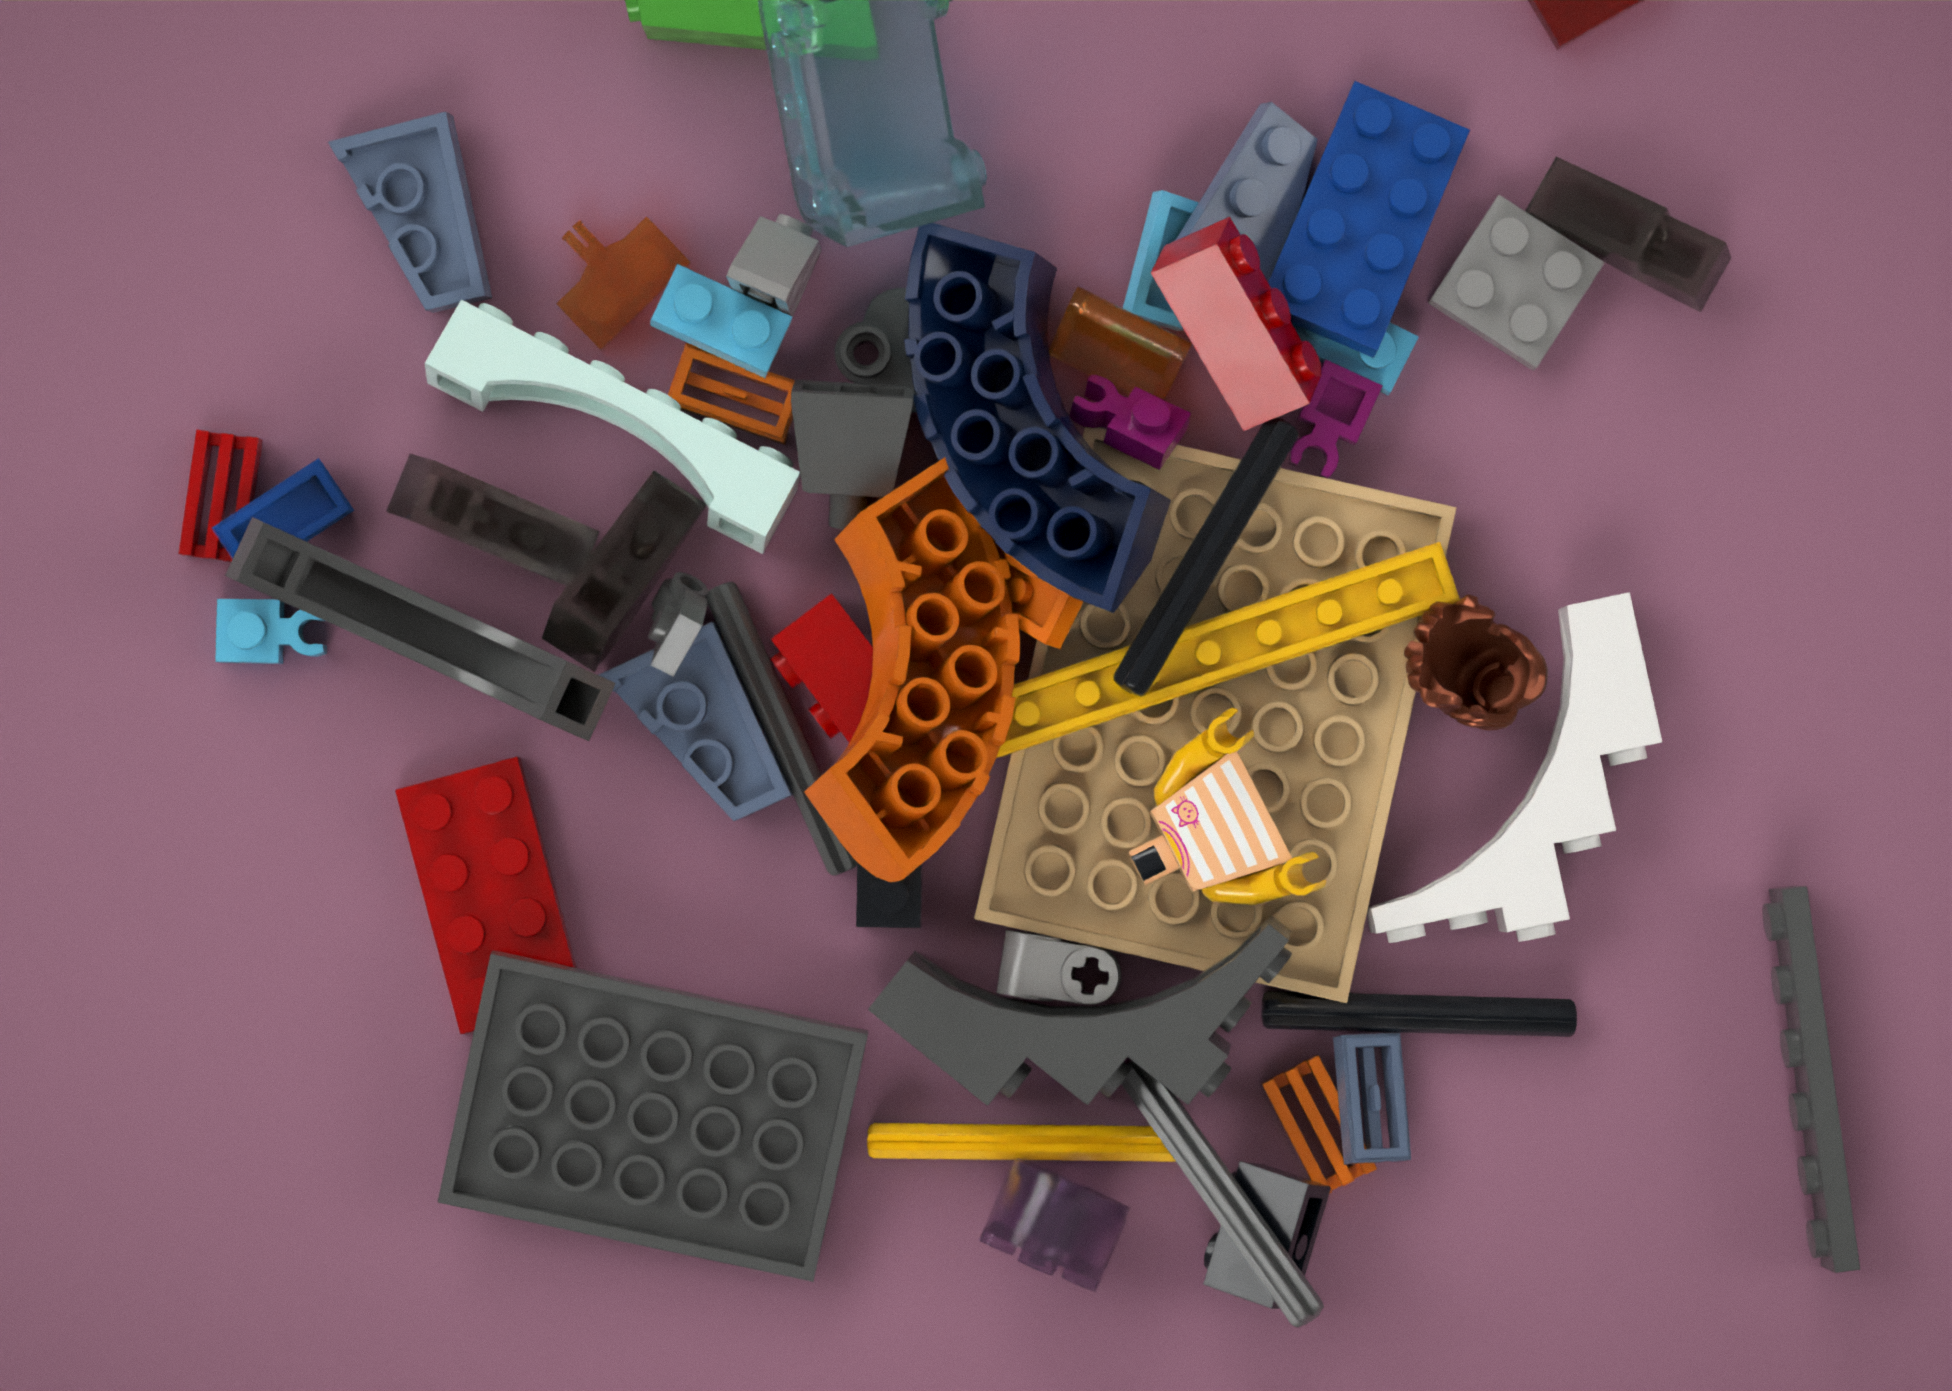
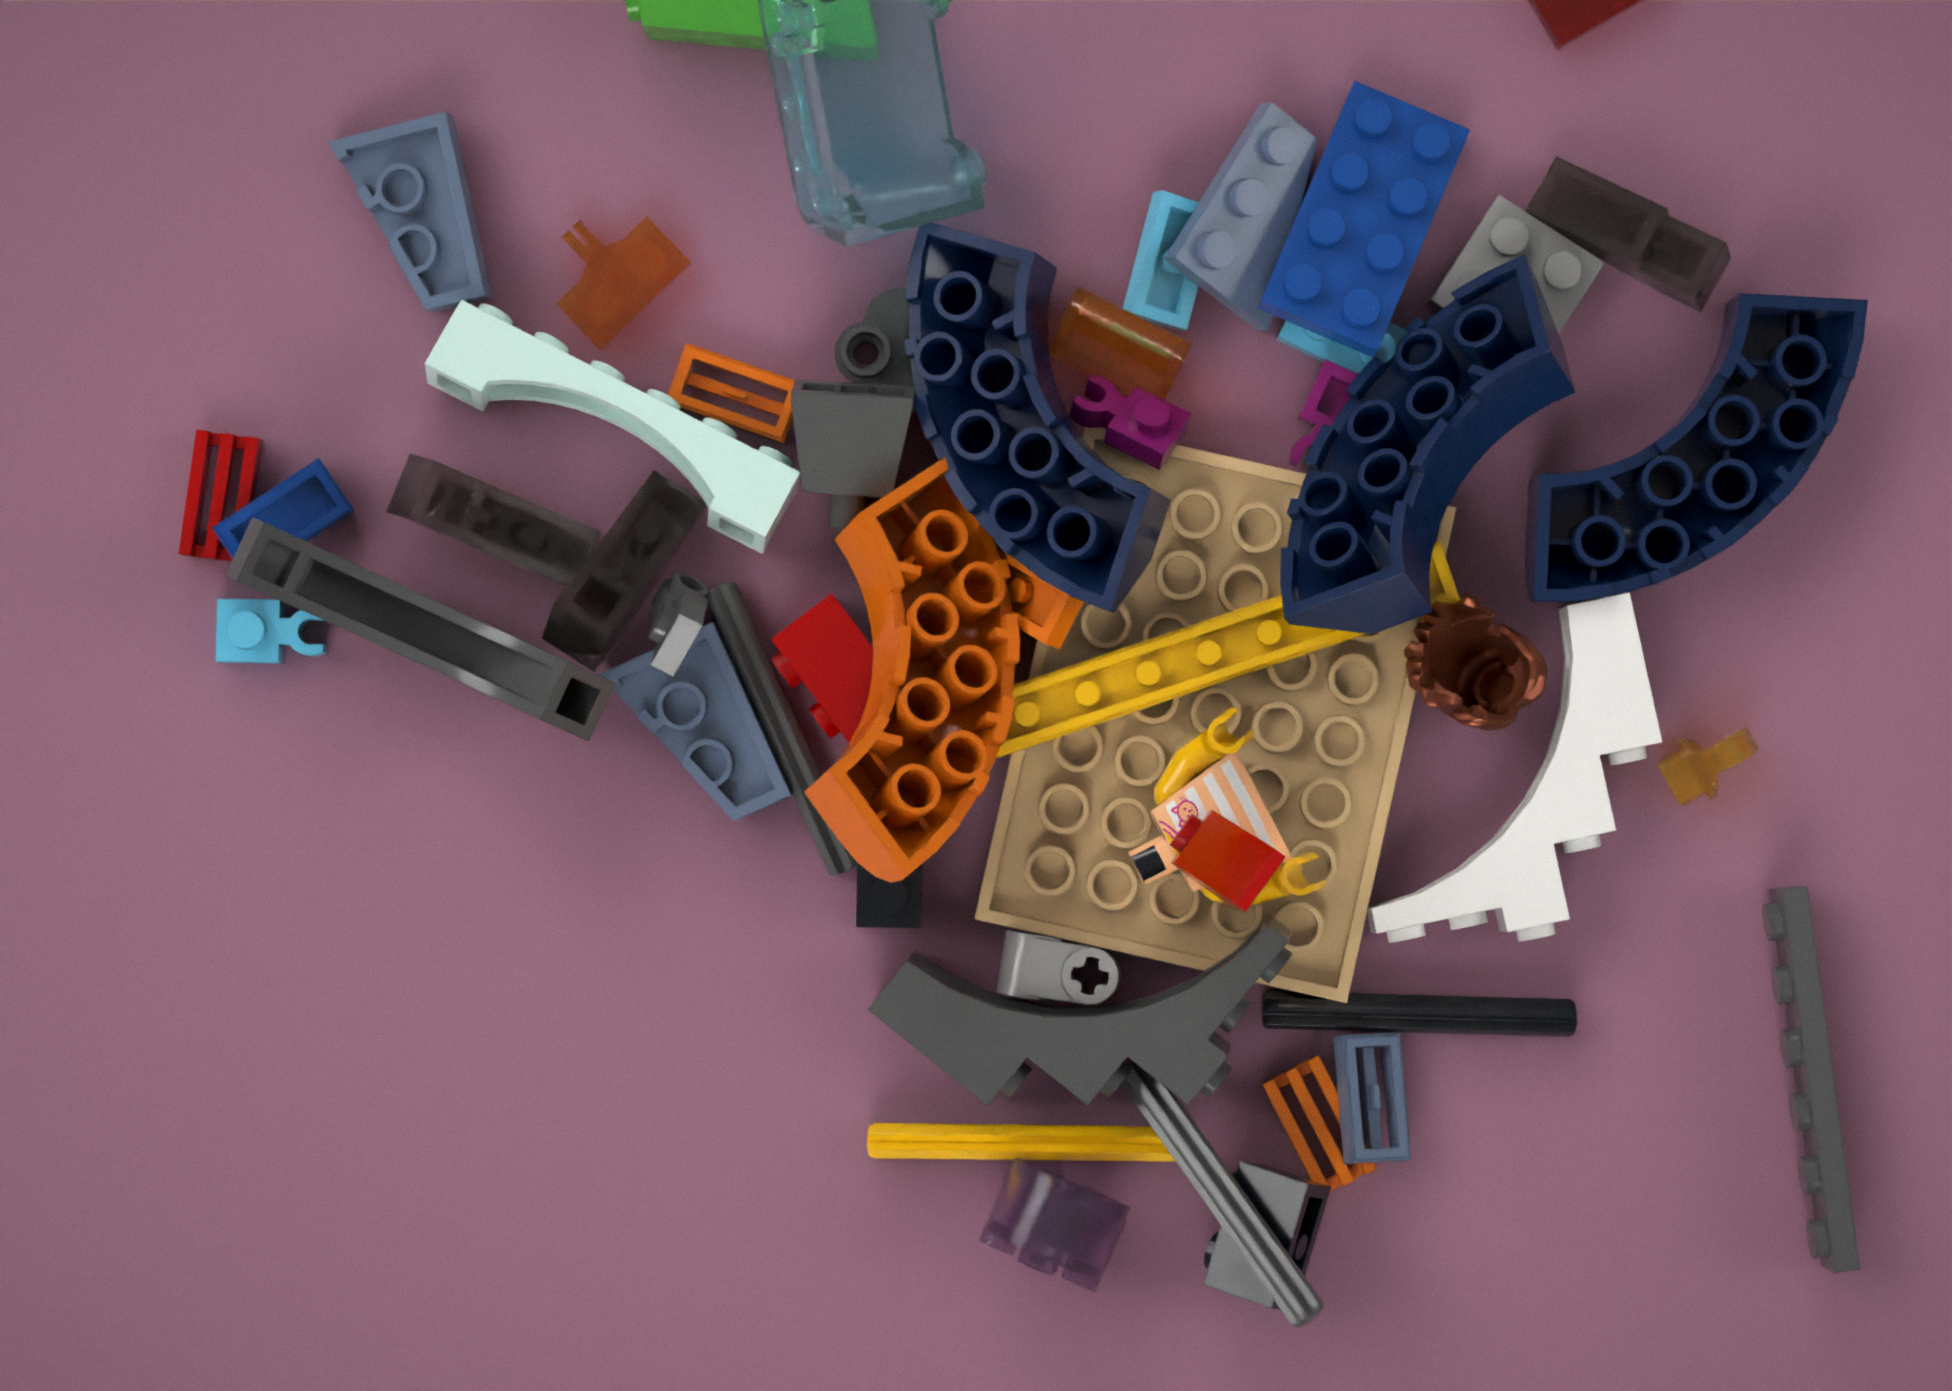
(483, 876): red plate -> none
(652, 1116): dark grey plate -> none
(721, 321): medium azure plate -> none
(775, 263): light grey slope -> none
(1205, 556): black axle -> none
(1225, 859): none -> red slope
(1237, 323): brick -> none
(1407, 444): none -> dark blue brick
(1694, 771): none -> clear yellow piece
(1715, 469): none -> dark blue brick

